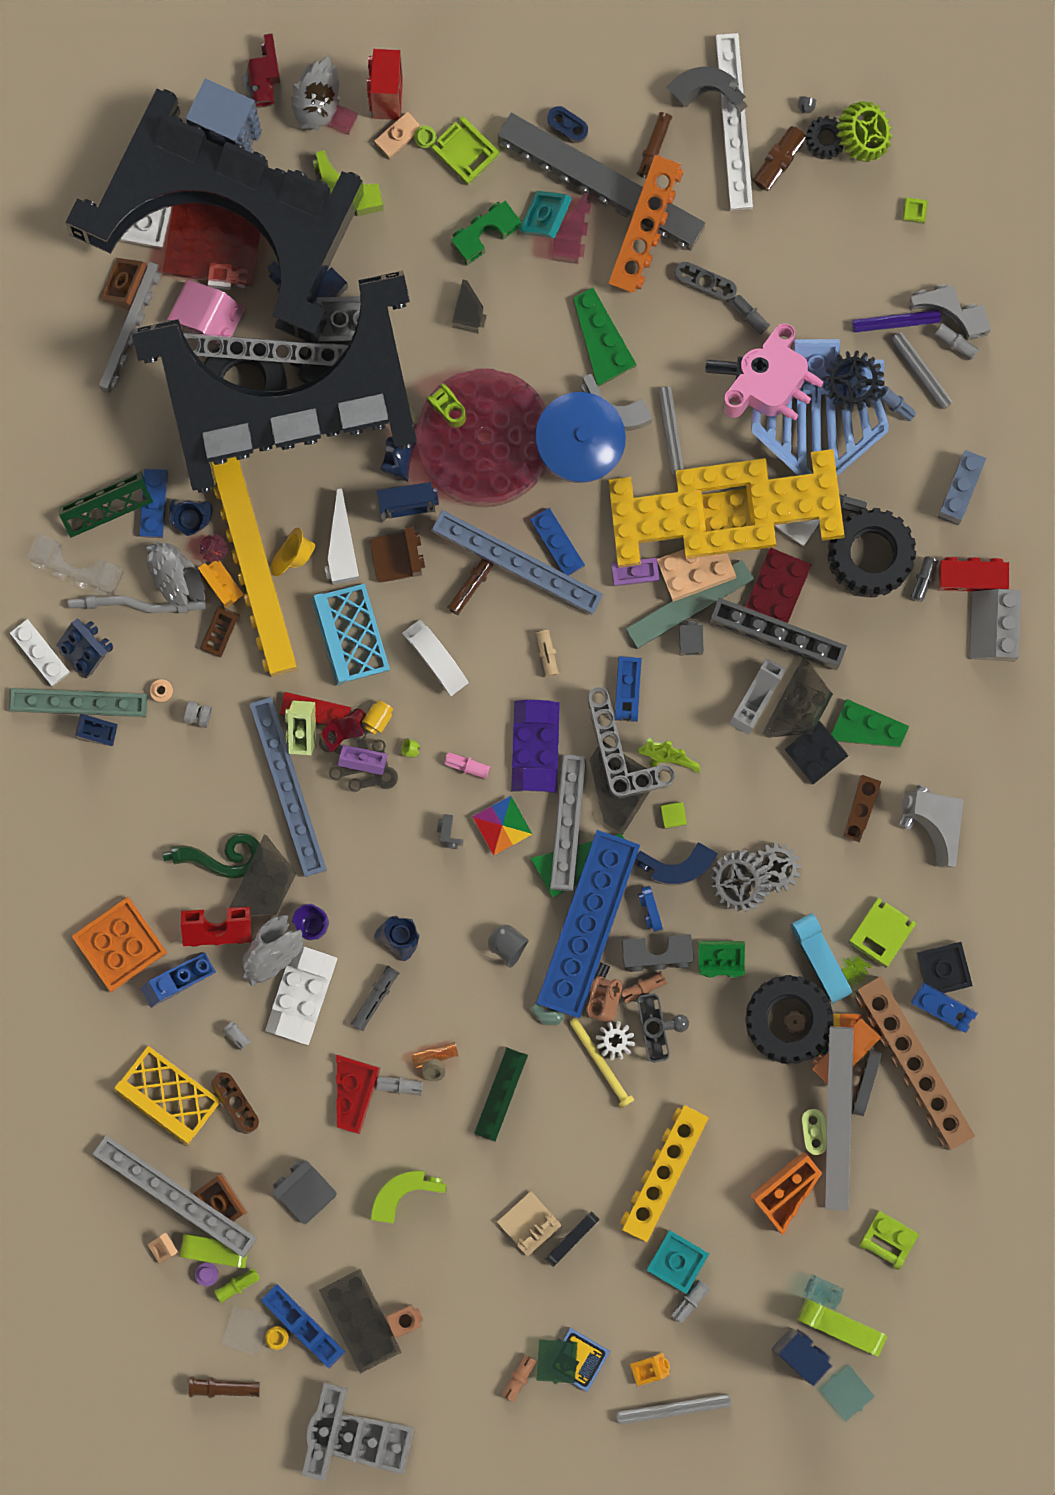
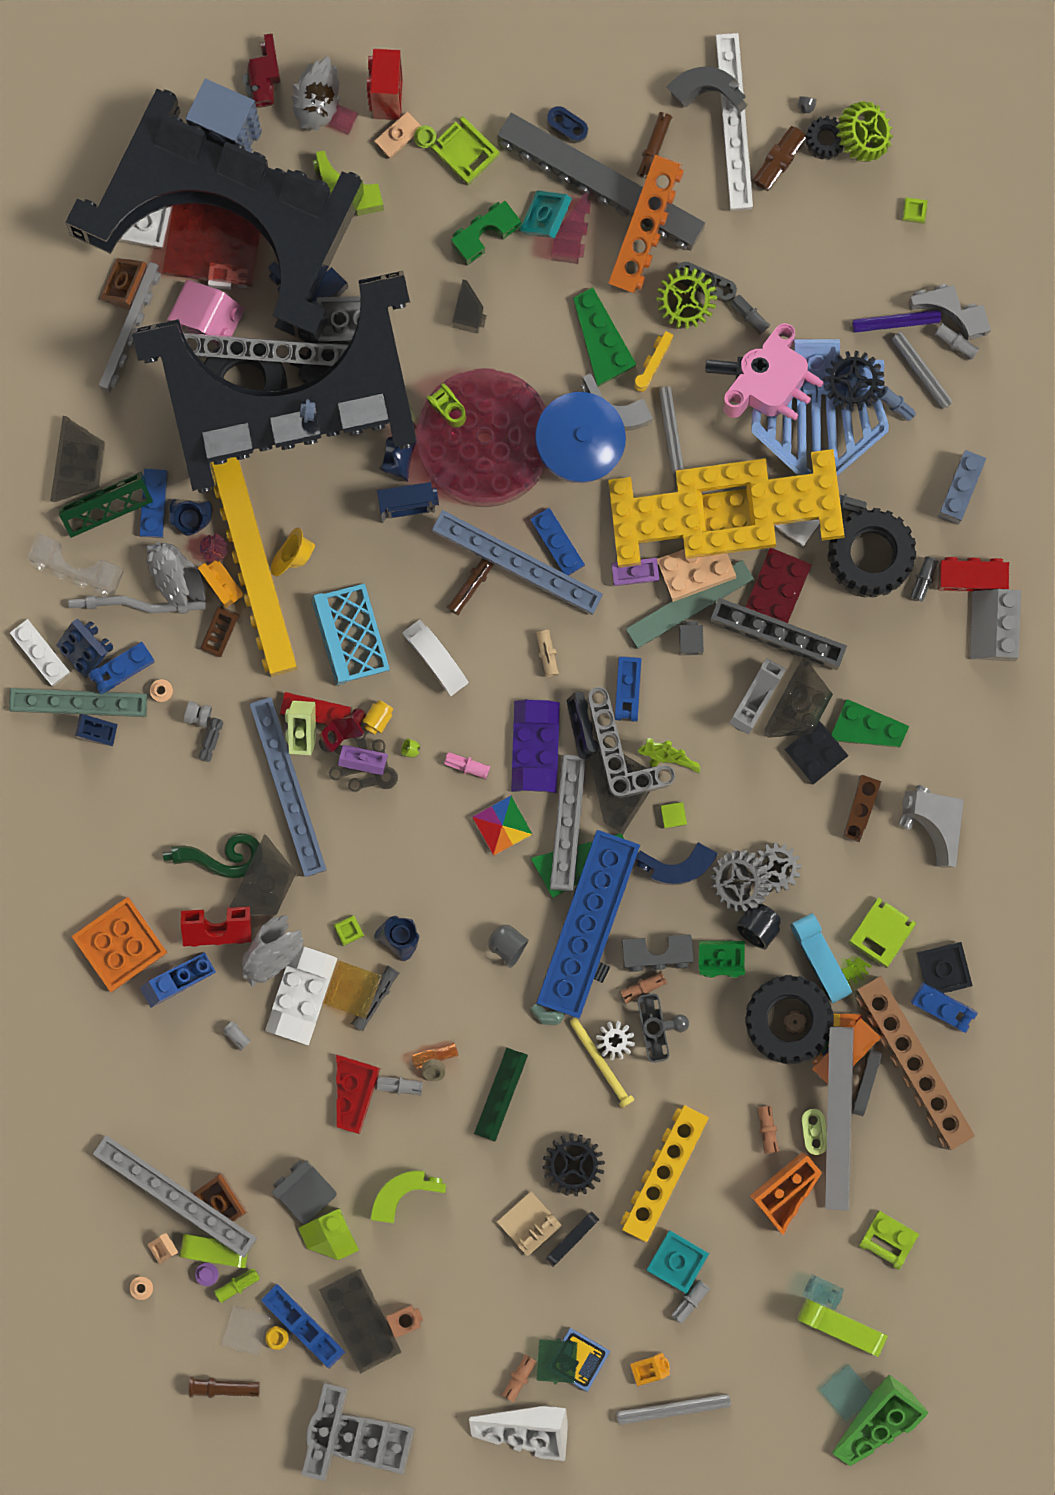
(77, 461): none -> clear smoke wing
(121, 668): none -> blue plate
(148, 1285): none -> light nougat plate
(154, 1111): yellow fence -> none
(210, 739): none -> dark grey axle
(221, 1091): reddish brown beam -> none
(307, 411): none -> sand blue plate
(311, 921): dark purple hair -> none
(329, 1236): none -> lime slope
(341, 554): white slope -> none
(348, 930): none -> lime tile
(352, 989): none -> clear yellow tile
(397, 556): reddish brown bracket -> none
(444, 827): dark grey bracket -> none
(532, 1429): none -> white wedge
(558, 1177): none -> black gear
(581, 725): none -> black plate
(604, 999): nougat piece -> none
(647, 899): blue plate -> none
(653, 362): none -> yellow plate
(676, 313): none -> lime gear
(759, 926): none -> black piece
(768, 1129): none -> nougat pin
(804, 1359): dark blue brick -> none
(884, 1416): none -> bright green wedge

